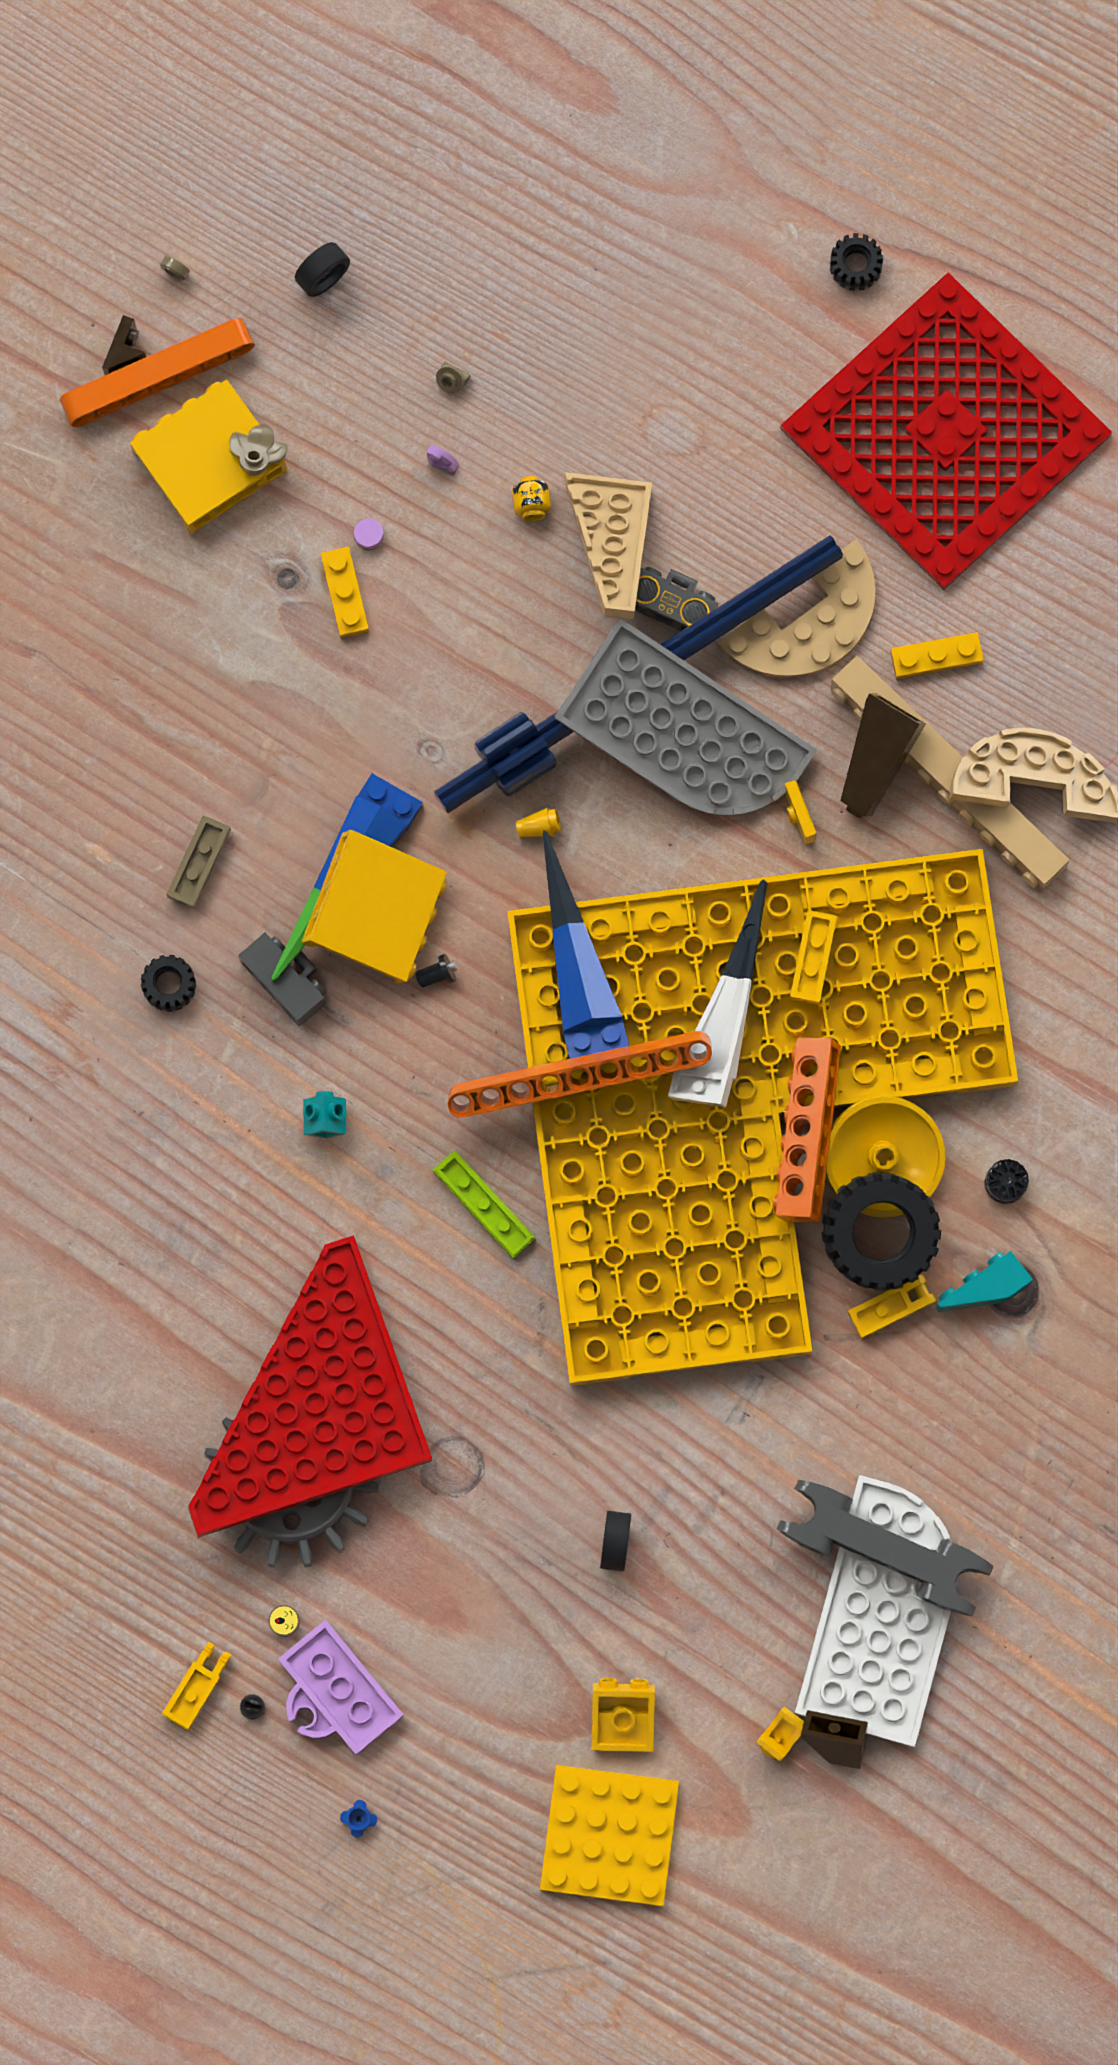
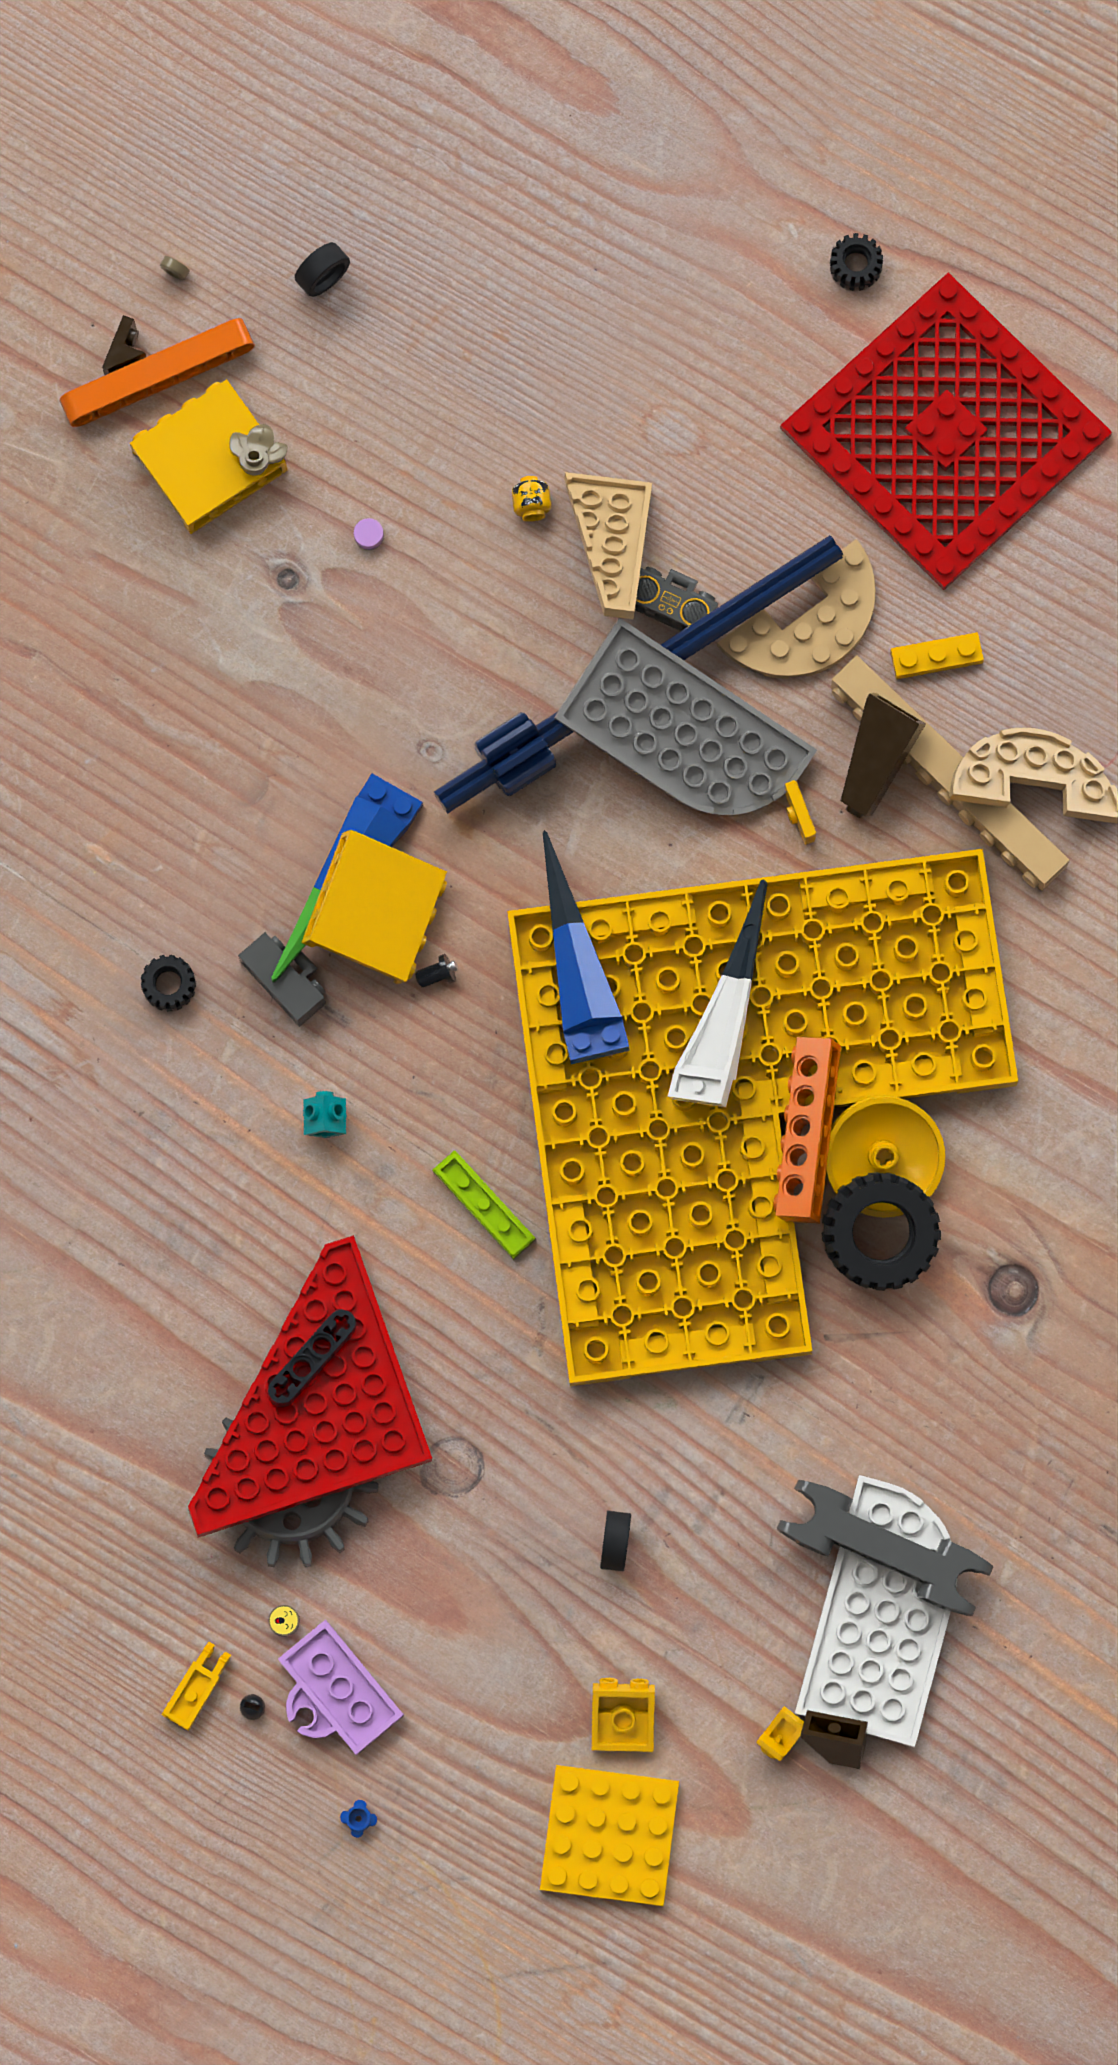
(198, 862): dark tan plate -> none
(313, 1359): none -> black beam
(344, 592): yellow plate -> none
(441, 459): lavender tile -> none
(451, 378): dark tan plate -> none
(538, 822): yellow cone -> none
(590, 1064): orange beam -> none
(813, 957): yellow plate -> none
(890, 1307): yellow plate -> none
(993, 1285): teal slope -> none
(1006, 1181): black wheel -> none

